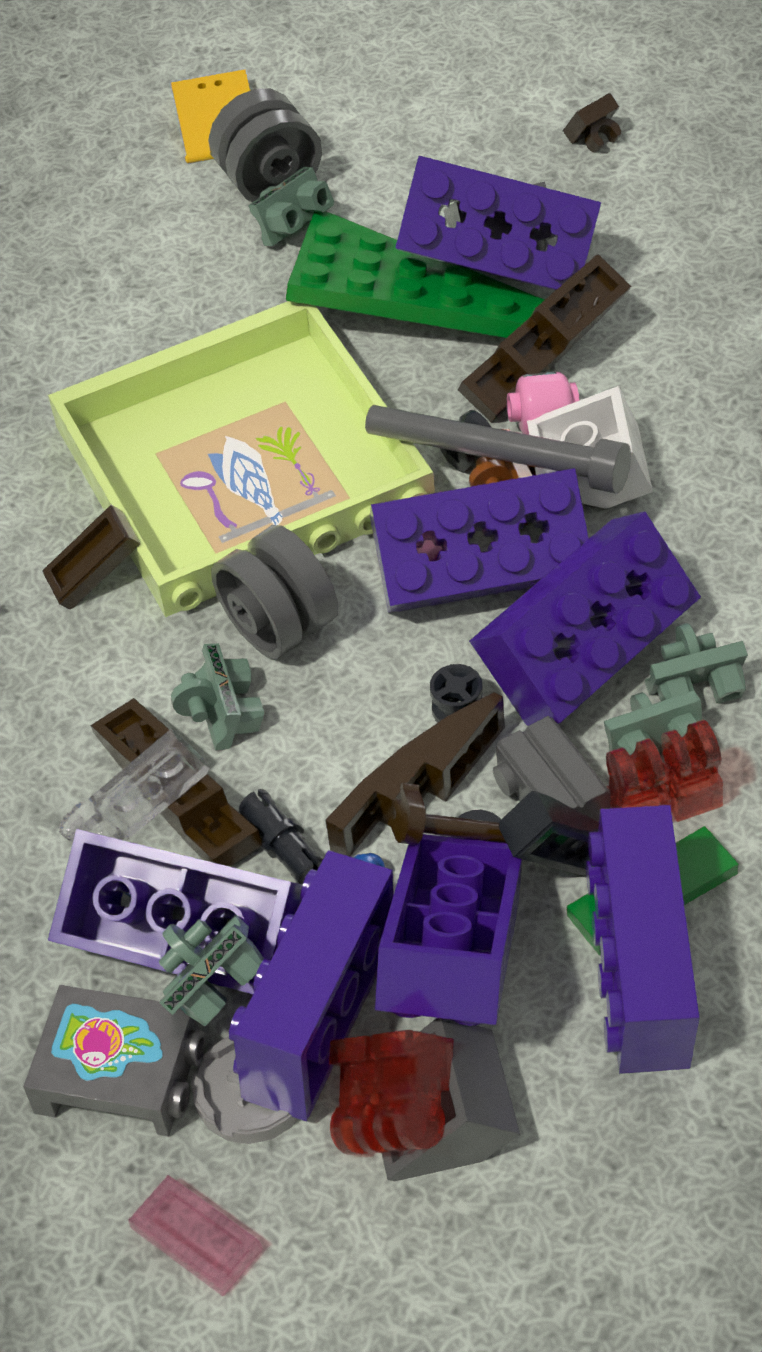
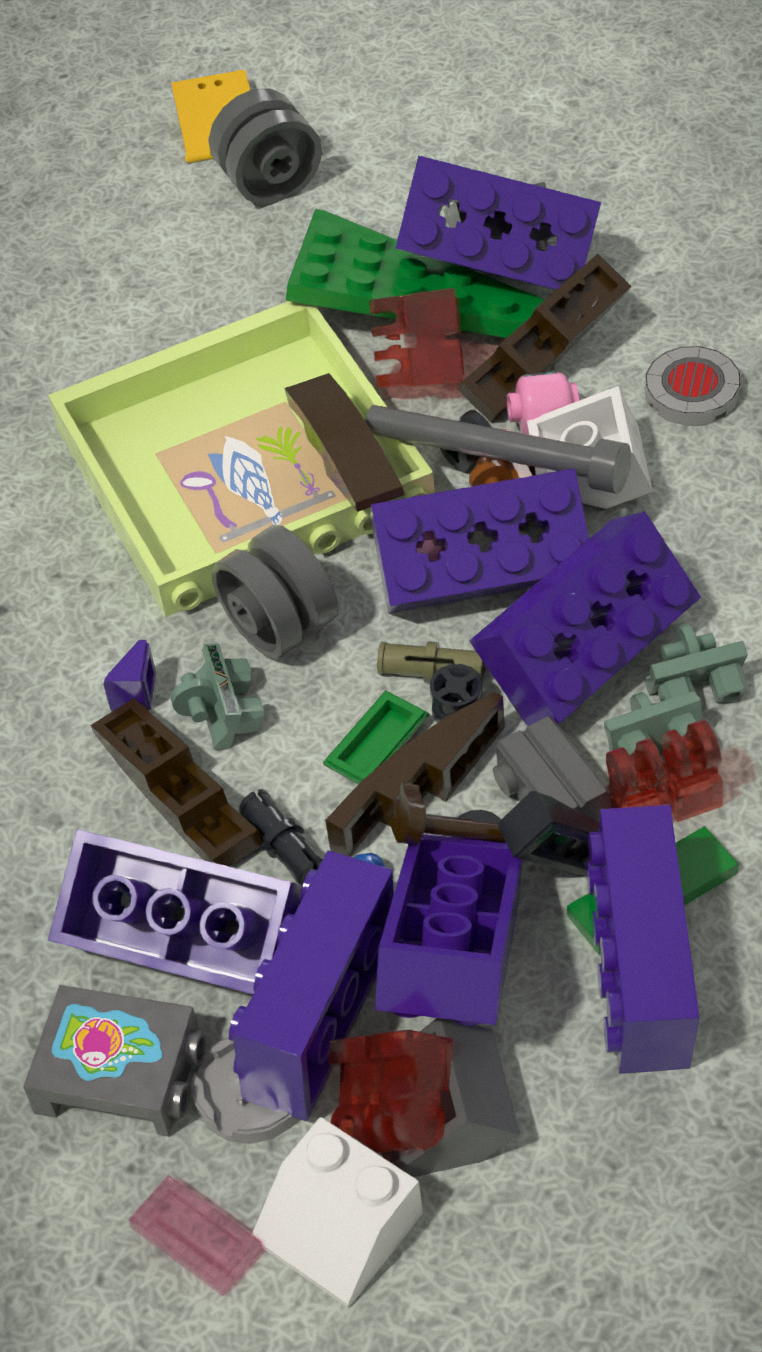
(91, 557): dark brown tile -> none
(132, 678): none -> dark purple slope
(138, 791): clear hinge -> none
(190, 987): sand green hips -> none
(290, 205): sand green hips -> none
(337, 1211): none -> white slope
(344, 441): none -> dark brown slope
(375, 737): none -> green tile
(397, 659): none -> olive pin
(431, 318): none -> clear red legs
(594, 119): dark brown tile -> none
(692, 385): none -> tile

